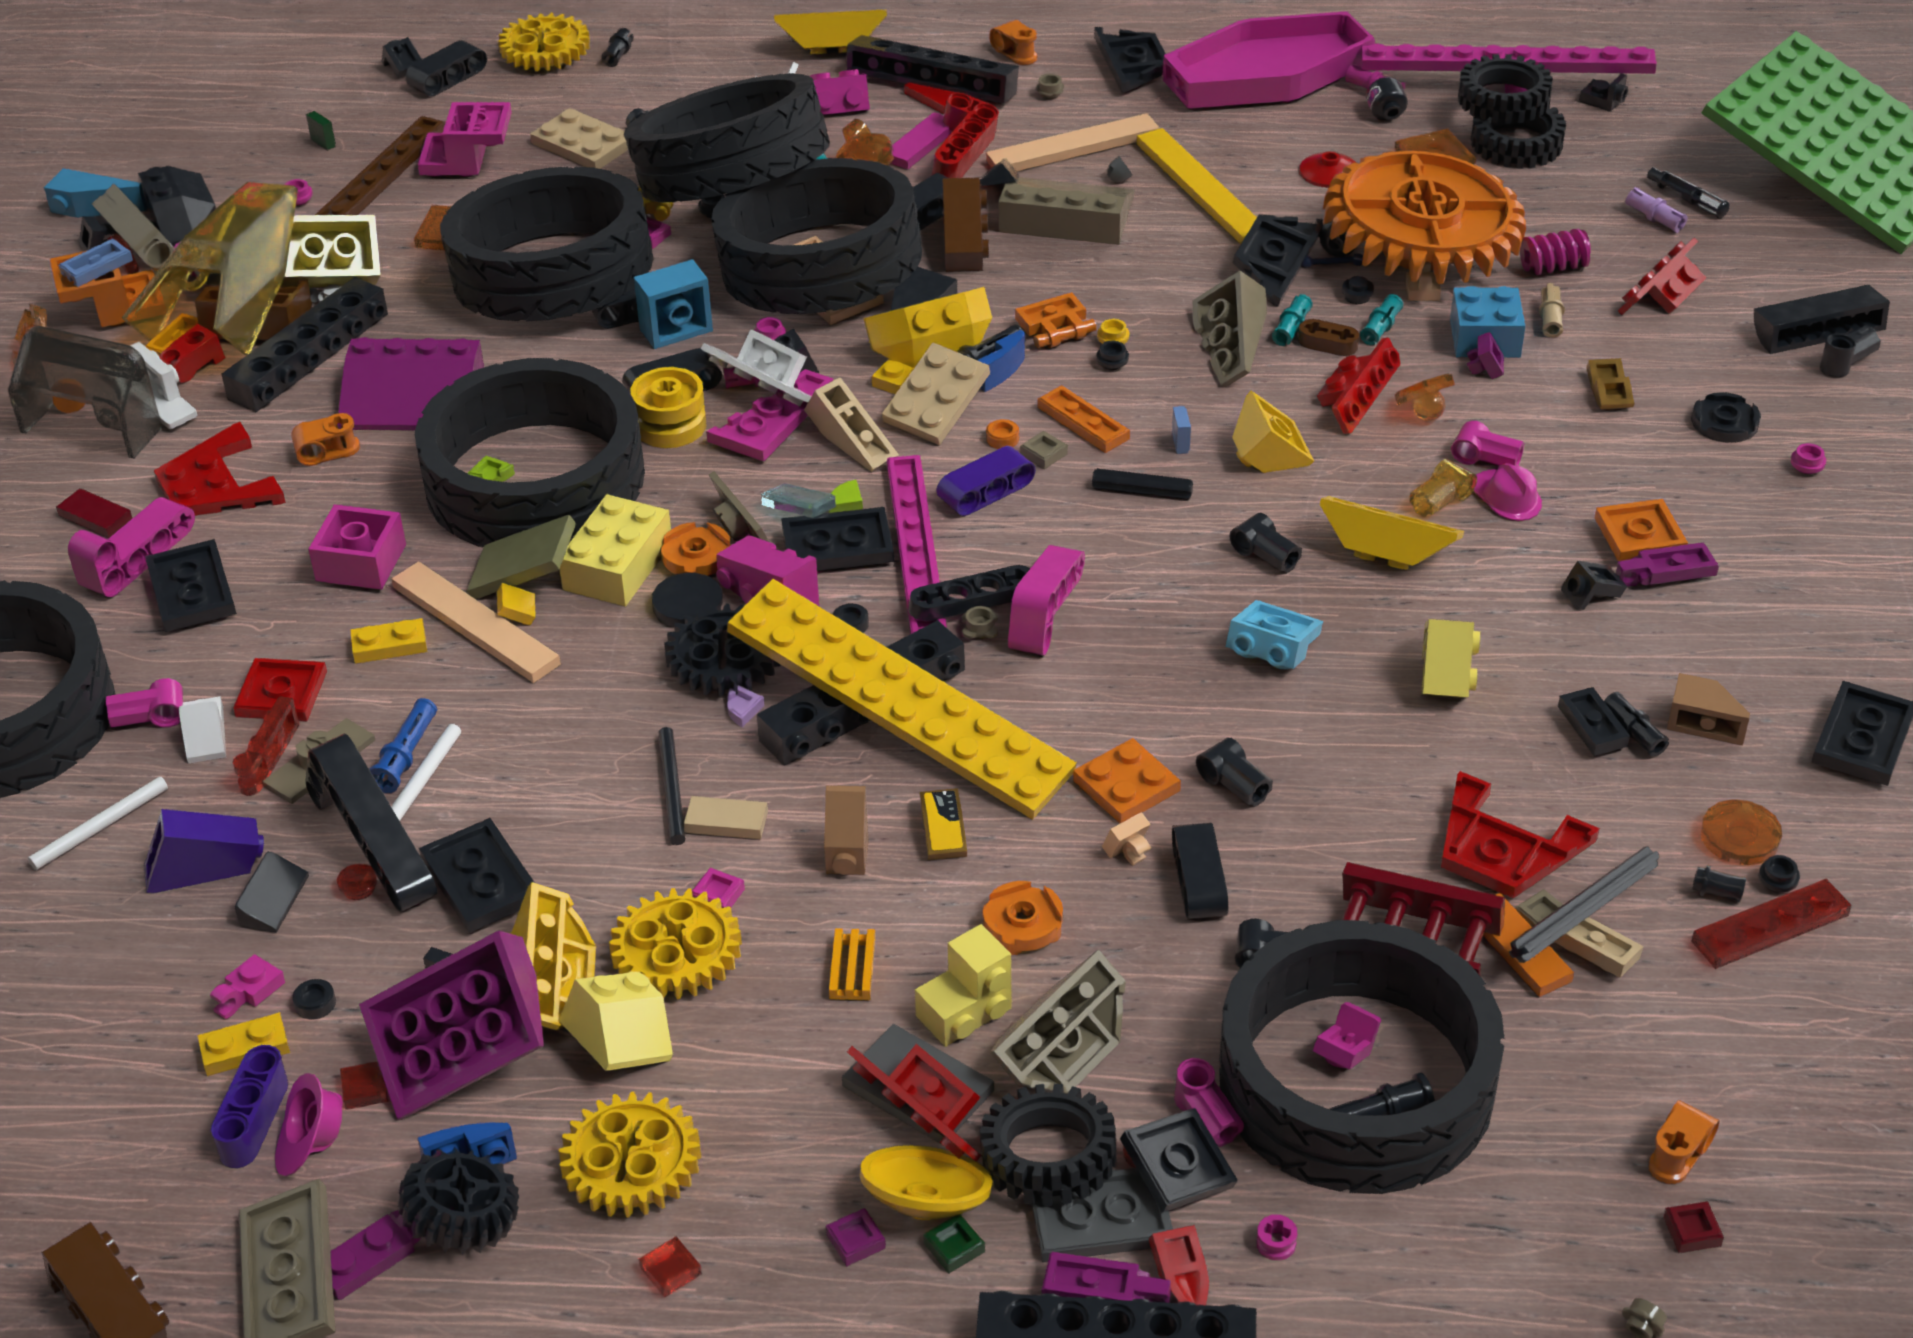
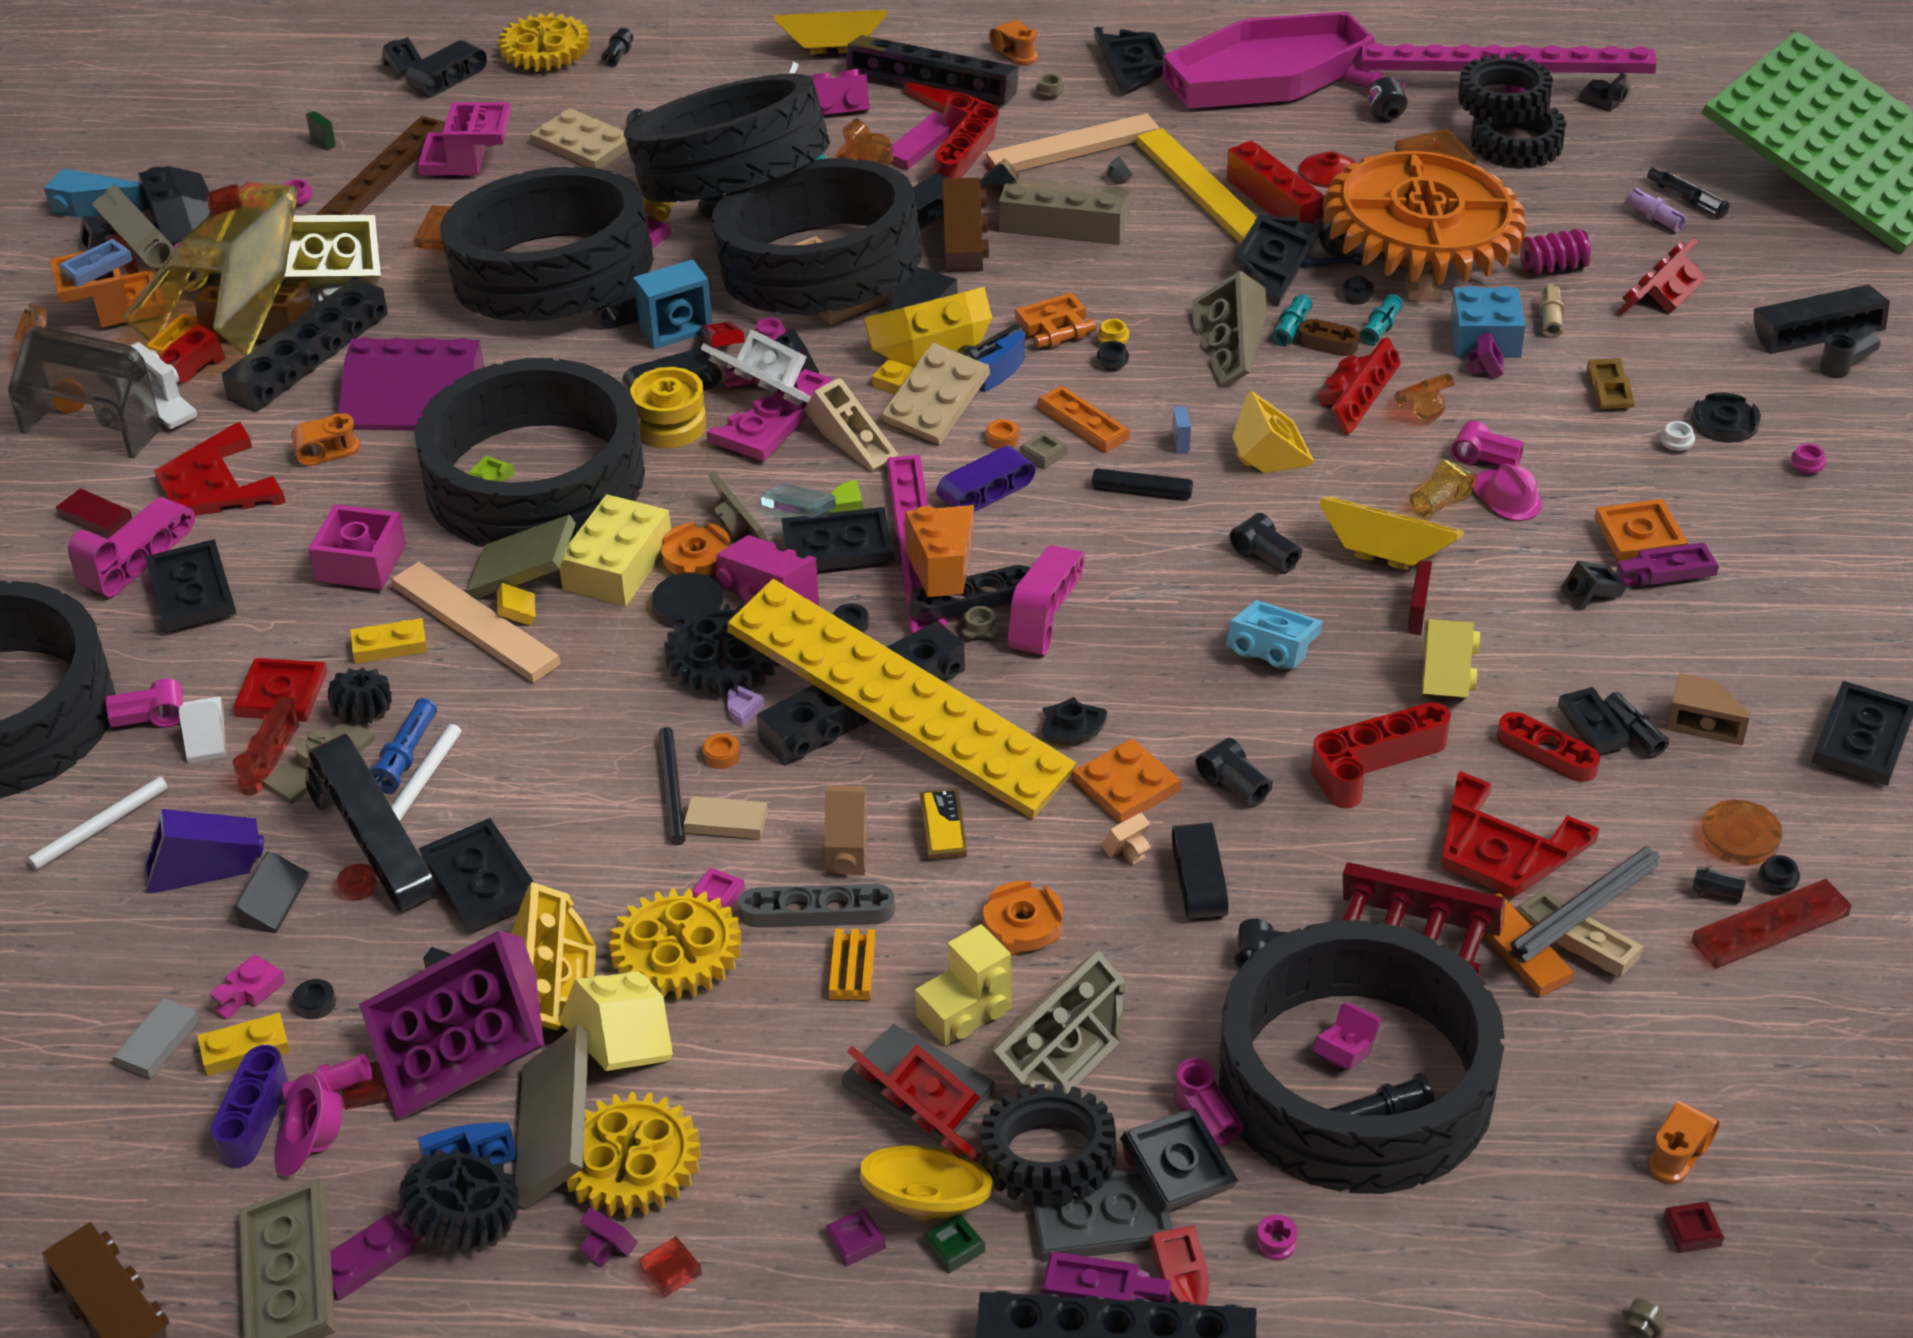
(156, 1038): none -> light grey tile
(224, 200): none -> clear red tile
(338, 1076): none -> dark pink pin
(359, 695): none -> black gear
(552, 1117): none -> dark tan tile
(604, 1237): none -> magenta tile
(721, 750): none -> orange tile
(722, 334): none -> red tile
(817, 900): none -> dark grey beam
(940, 547): none -> orange wedge
(1072, 721): none -> black animal
(1272, 184): none -> red brick
(1349, 752): none -> red beam
(1419, 597): none -> dark red tile
(1580, 759): none -> red beam
(1677, 436): none -> white plate

